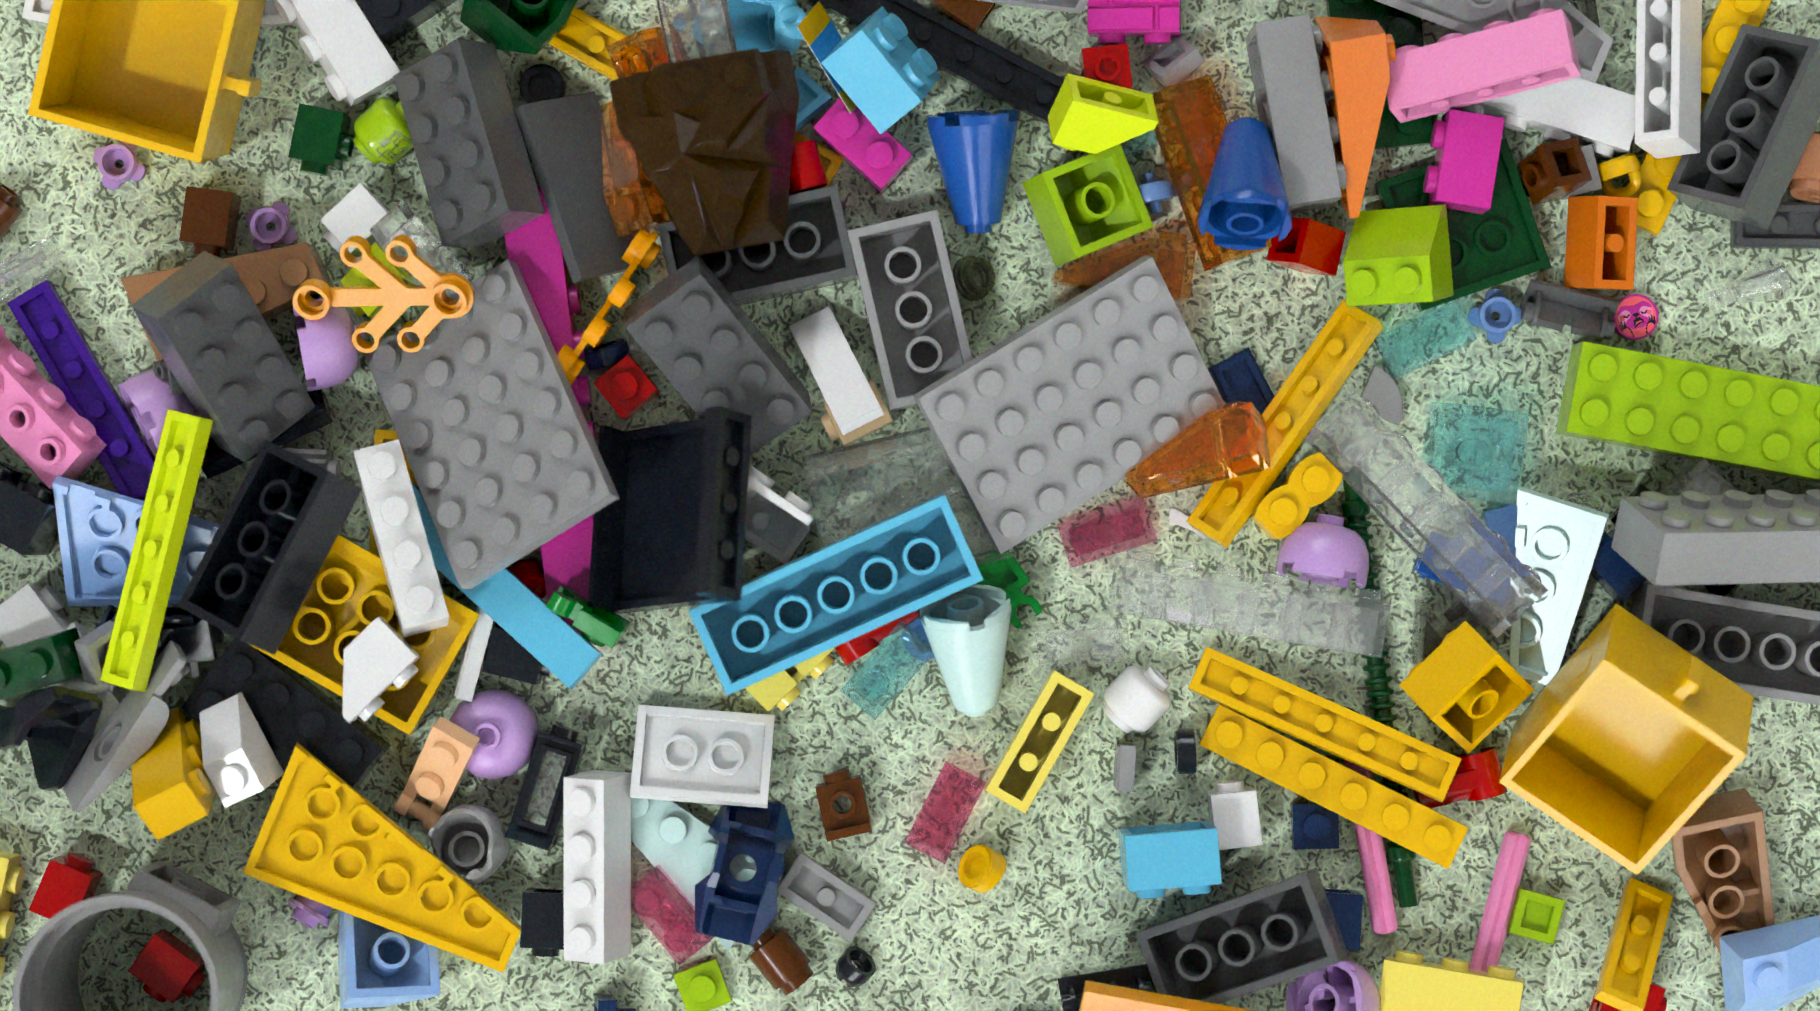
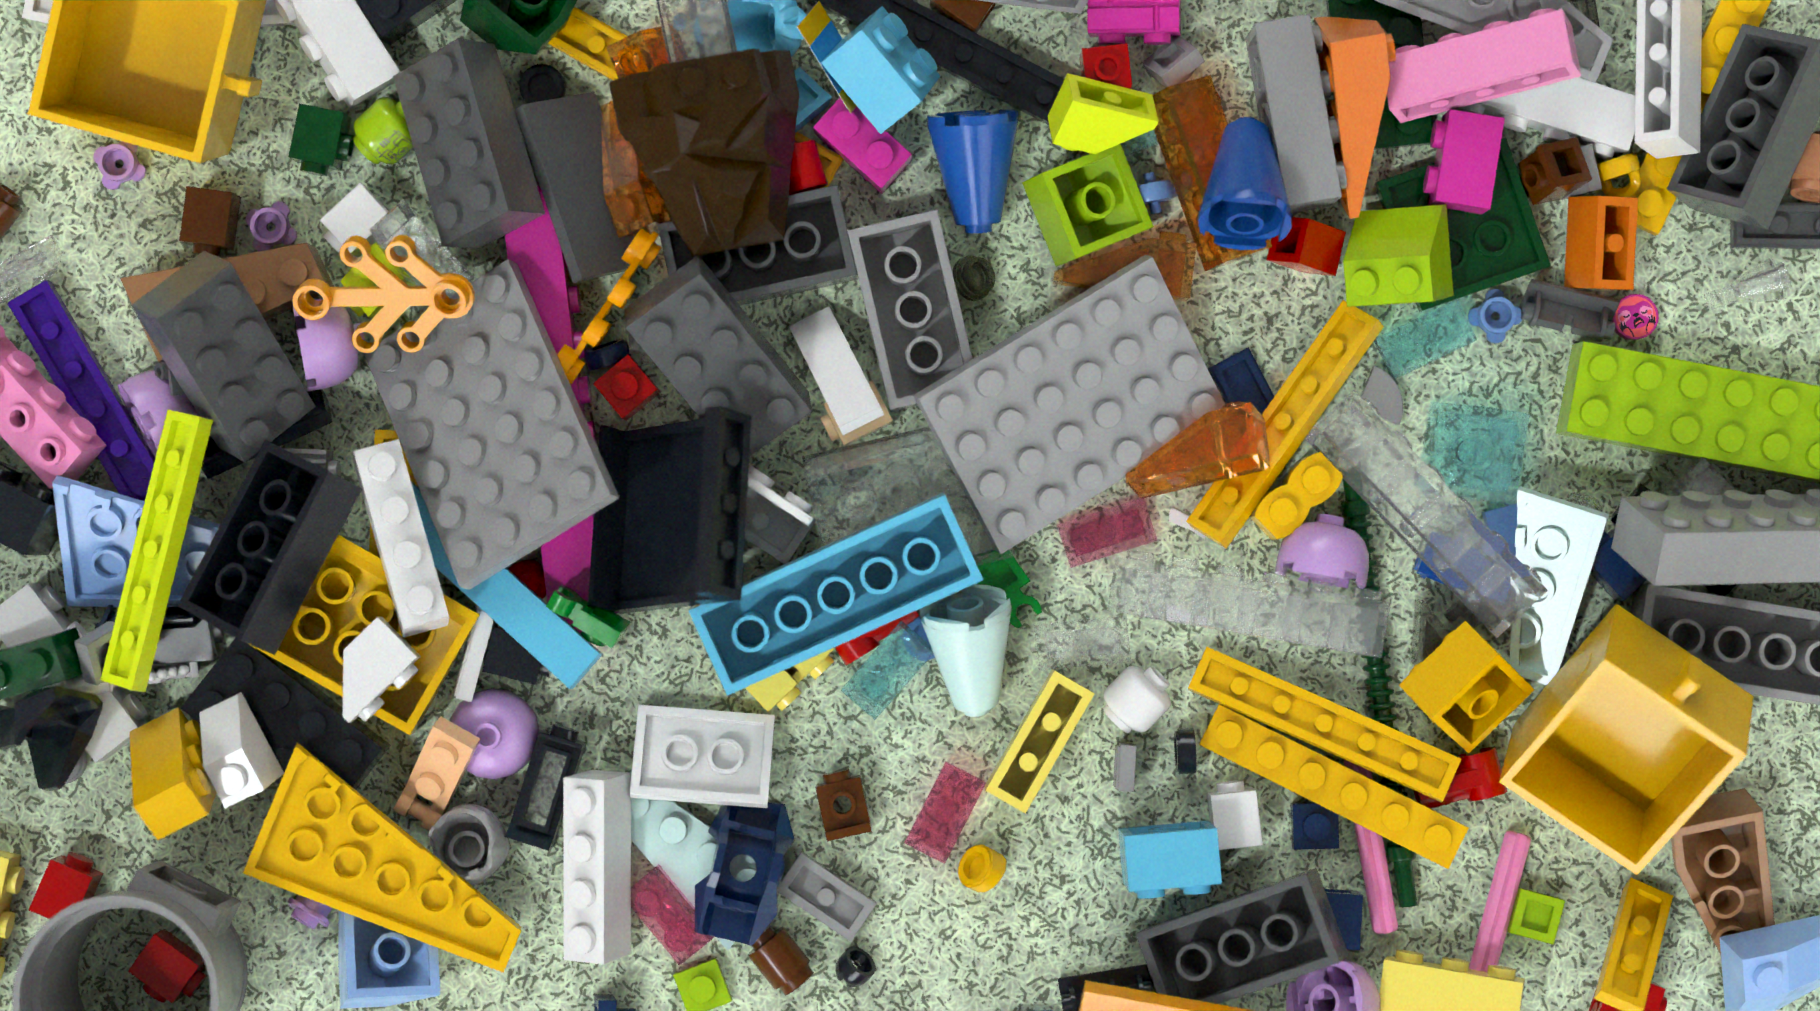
(126, 732): light grey piece -> none
(542, 921): black brick -> none

